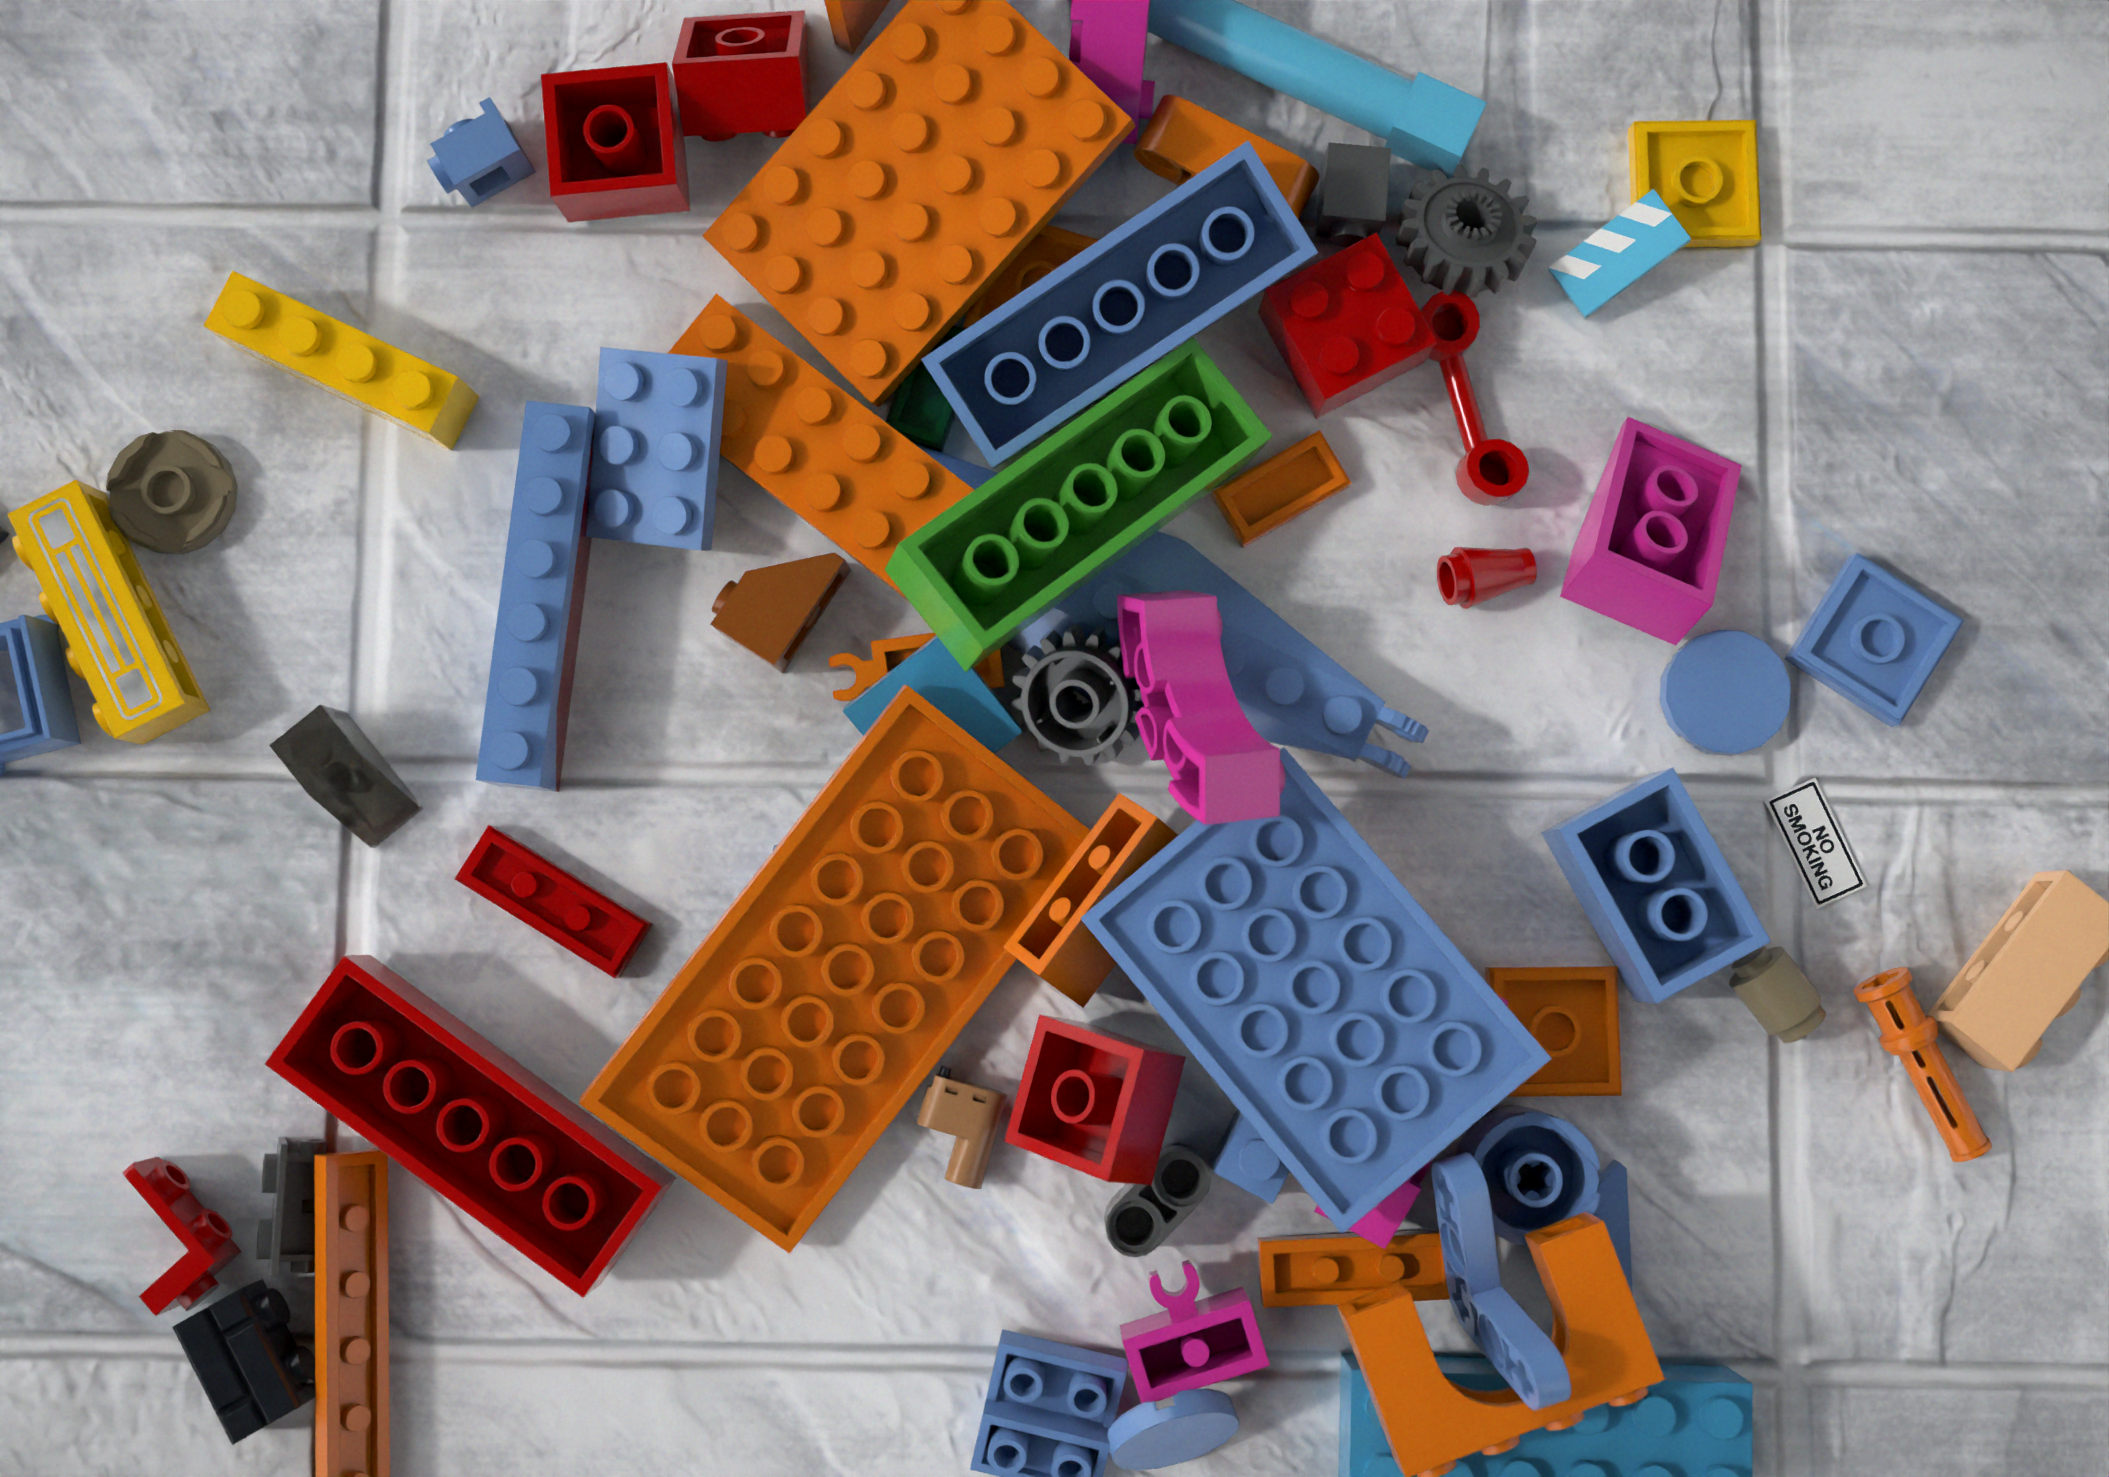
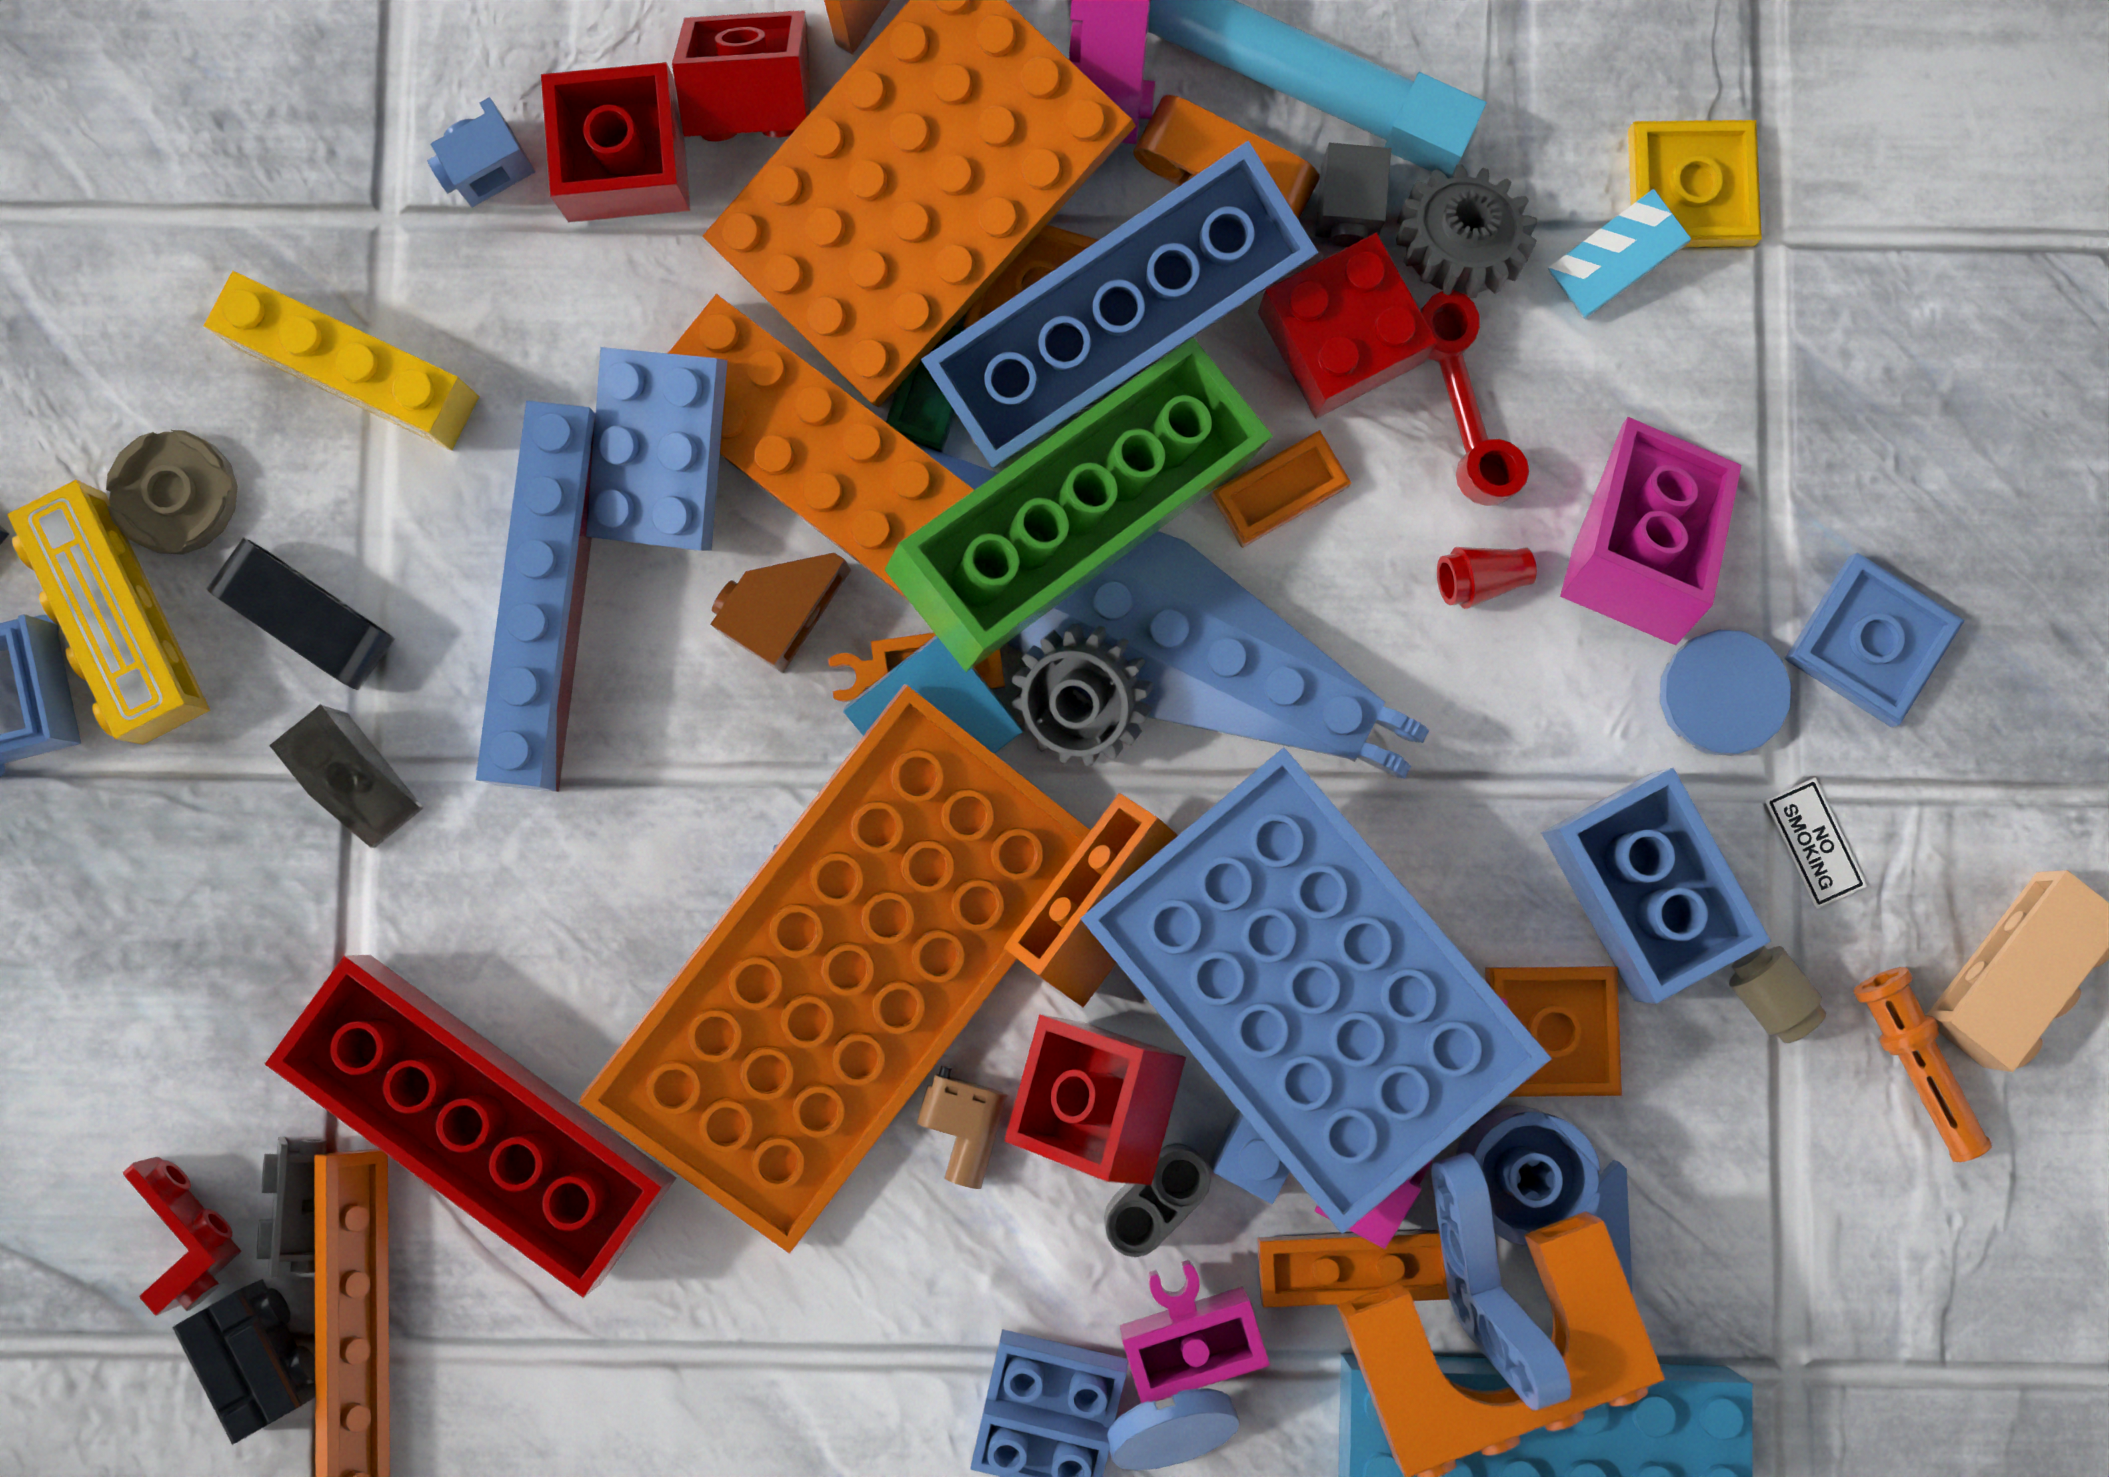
(300, 614): none -> black beam
(553, 901): red tile -> none
(1190, 710): dark pink brick -> none

